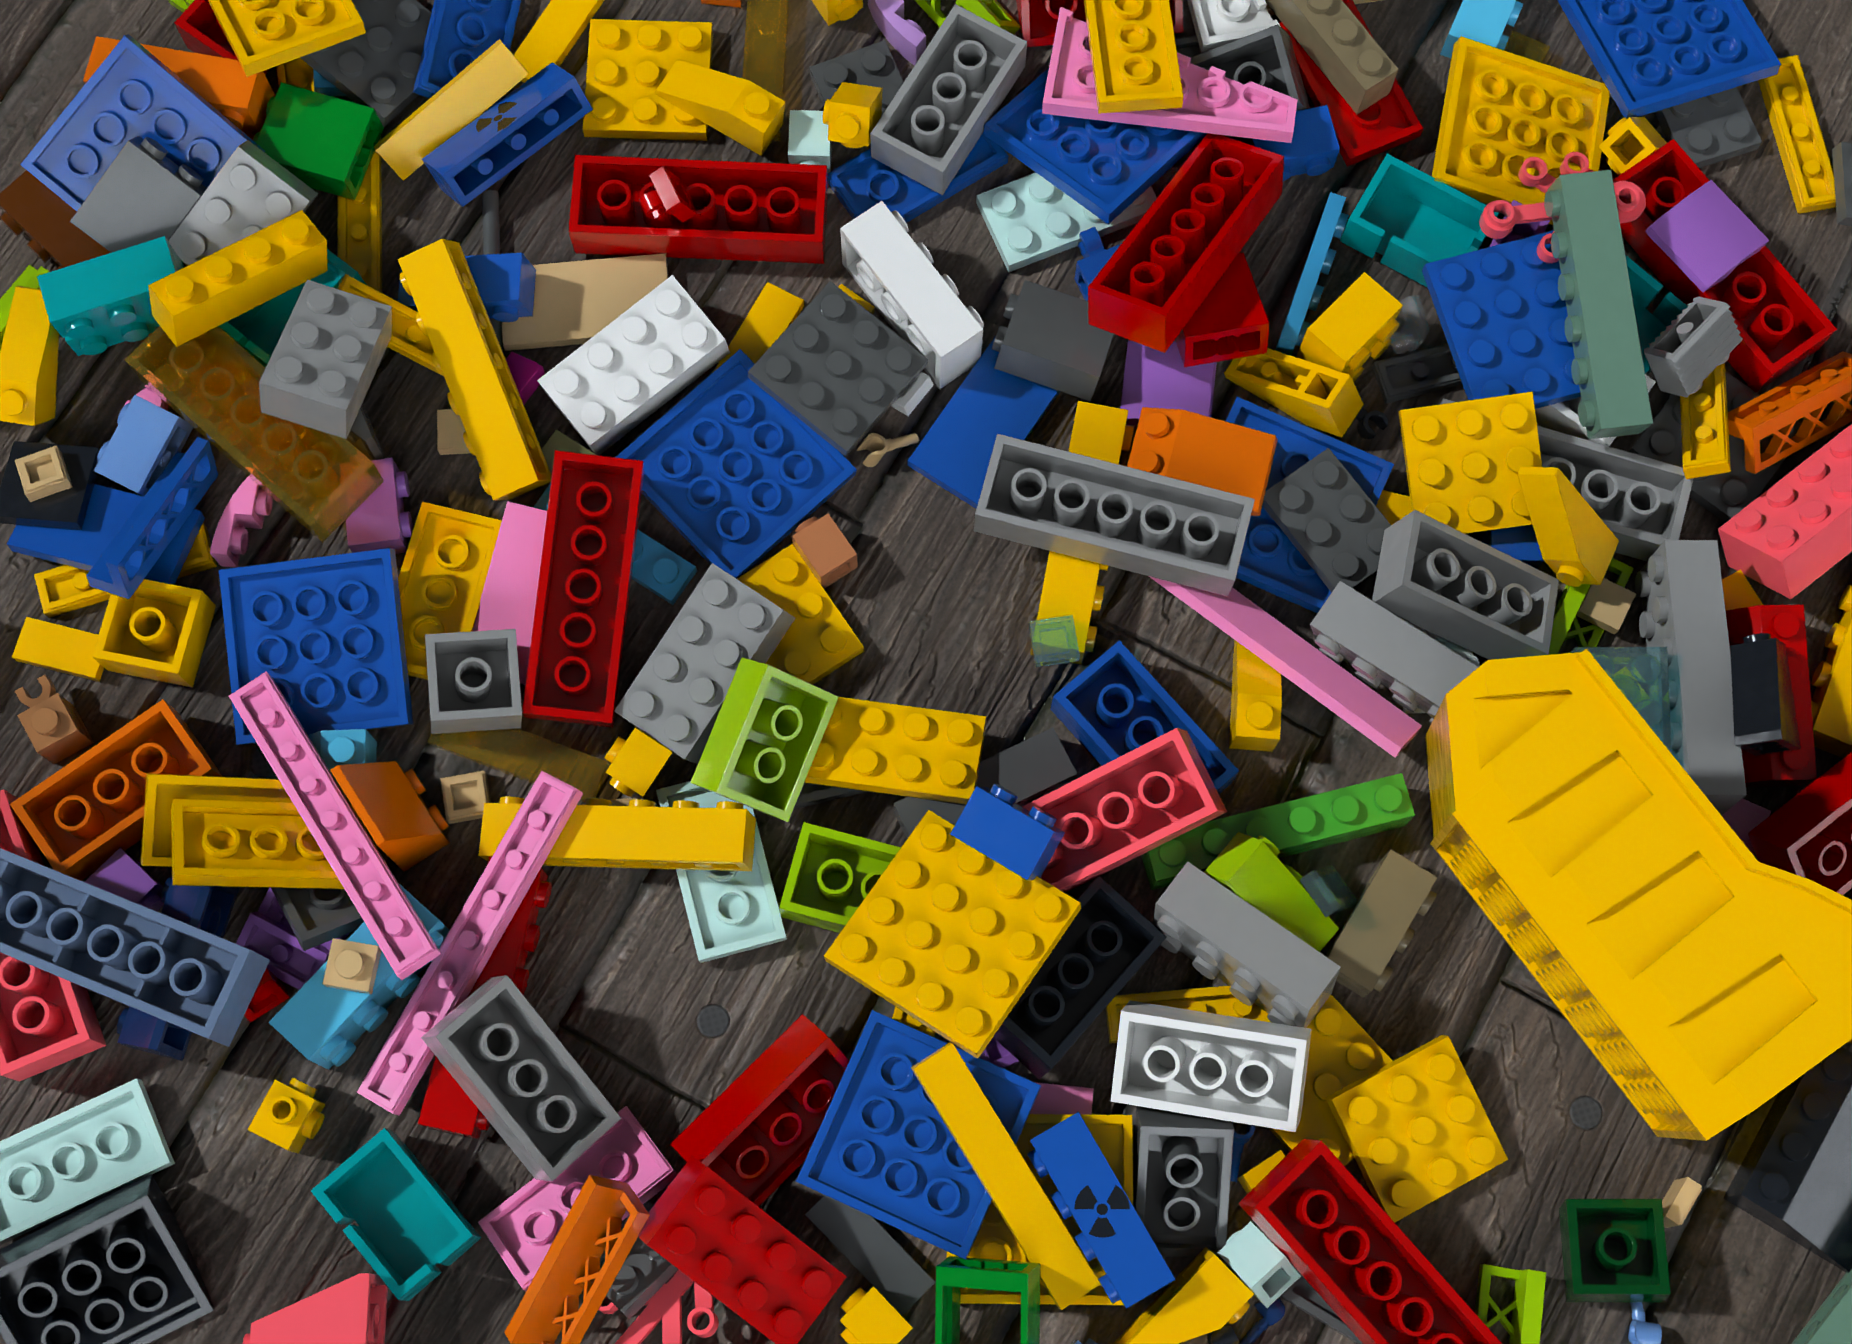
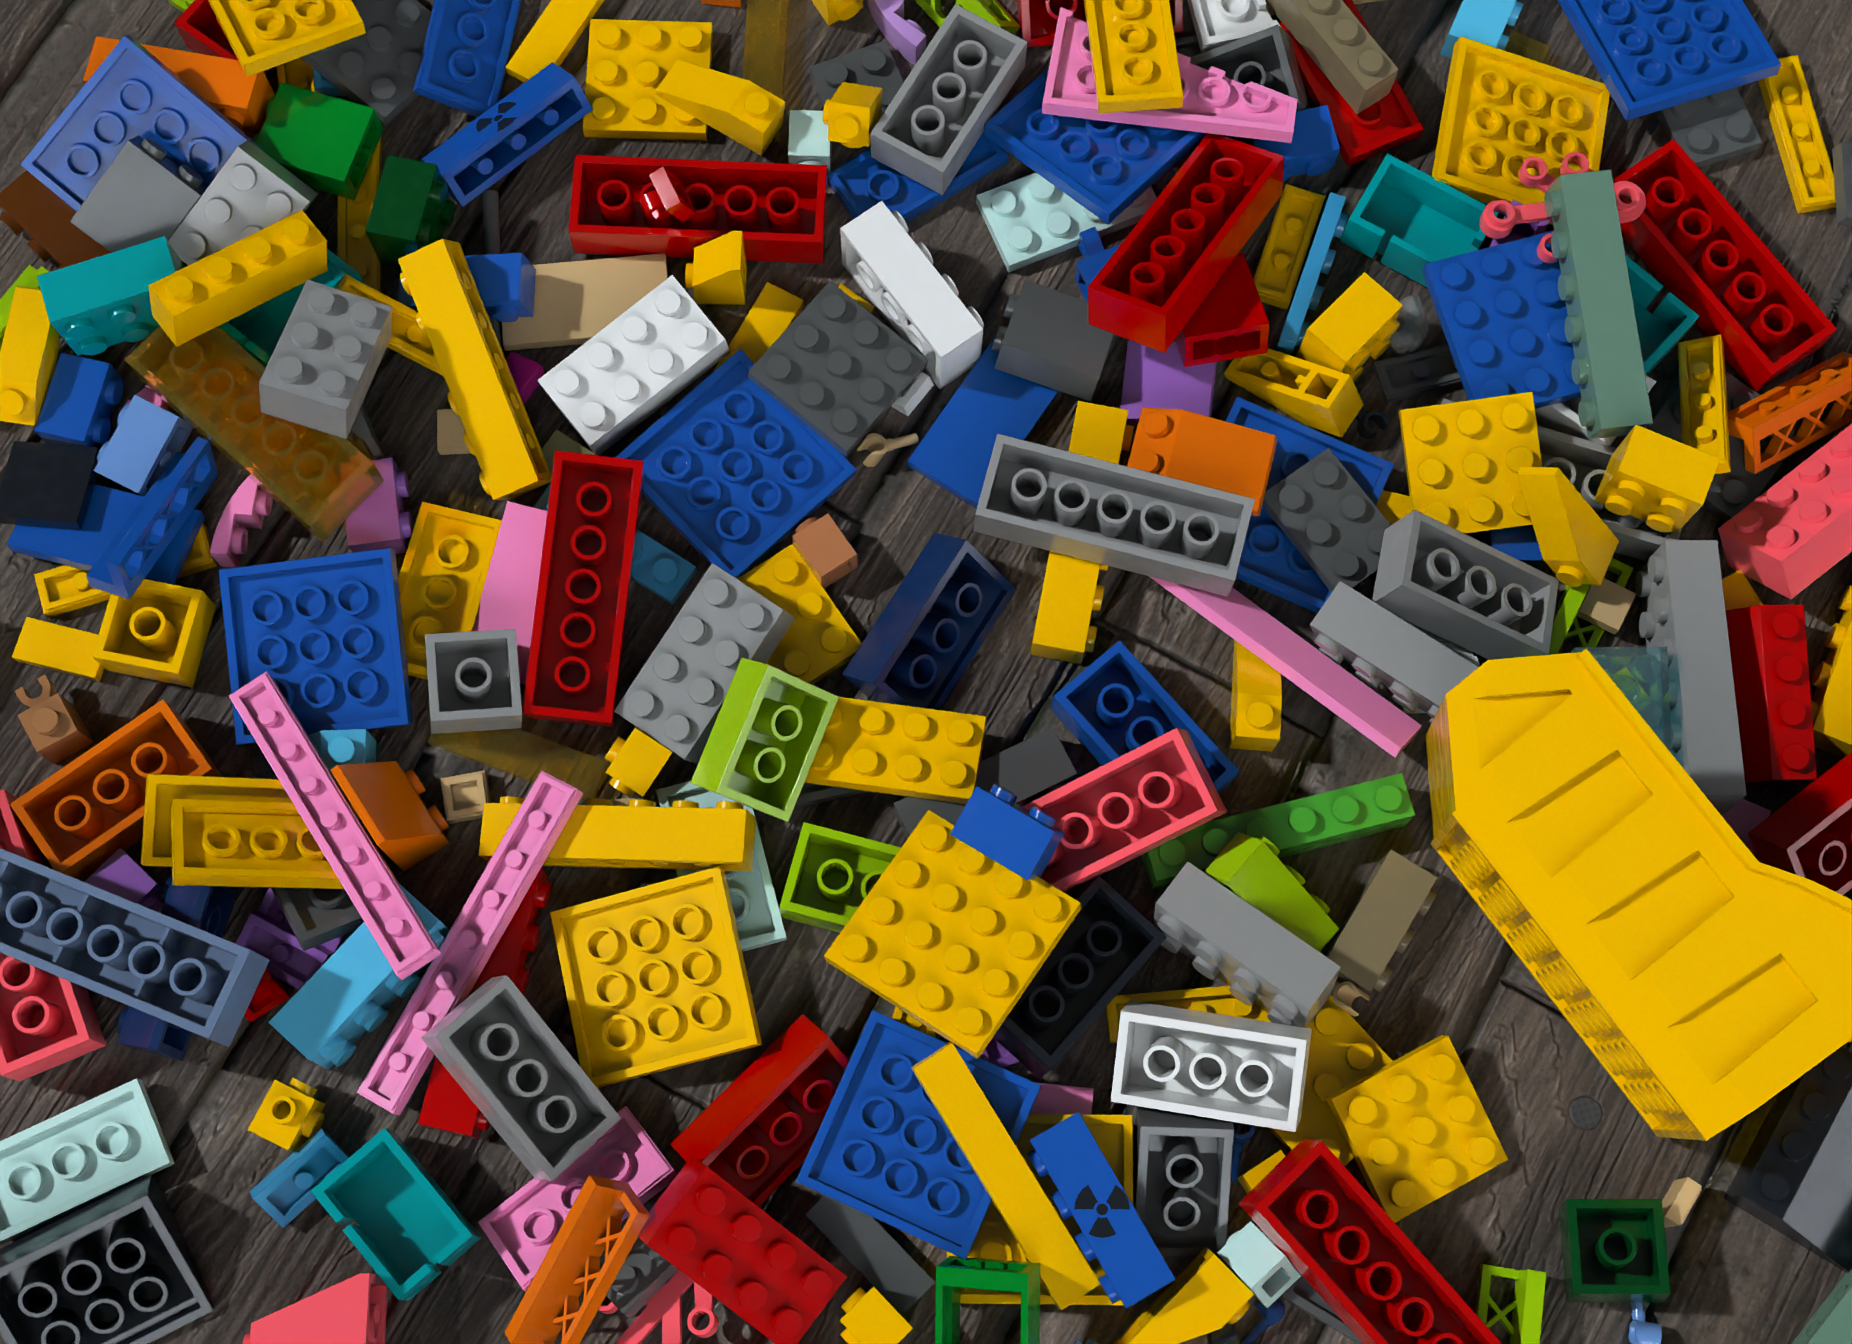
(43, 473): tan tile -> none
(79, 402): none -> blue brick
(289, 1185): none -> dark azure plate
(352, 966): tan plate -> none
(408, 209): none -> dark green brick
(451, 109): yellow tile -> none
(655, 978): none -> yellow plate
(719, 271): none -> yellow slope
(931, 626): none -> dark blue slope
(1054, 641): clear light blue tile -> none
(1287, 245): none -> yellow tile
(1328, 890): clear light blue tile -> none
(1345, 993): none -> tan hand
(1630, 143): yellow brick -> none
(1656, 480): none -> yellow brick
(1693, 346): light grey brick -> none
(1707, 236): medium lavender slope -> none
(1763, 696): black slope -> none

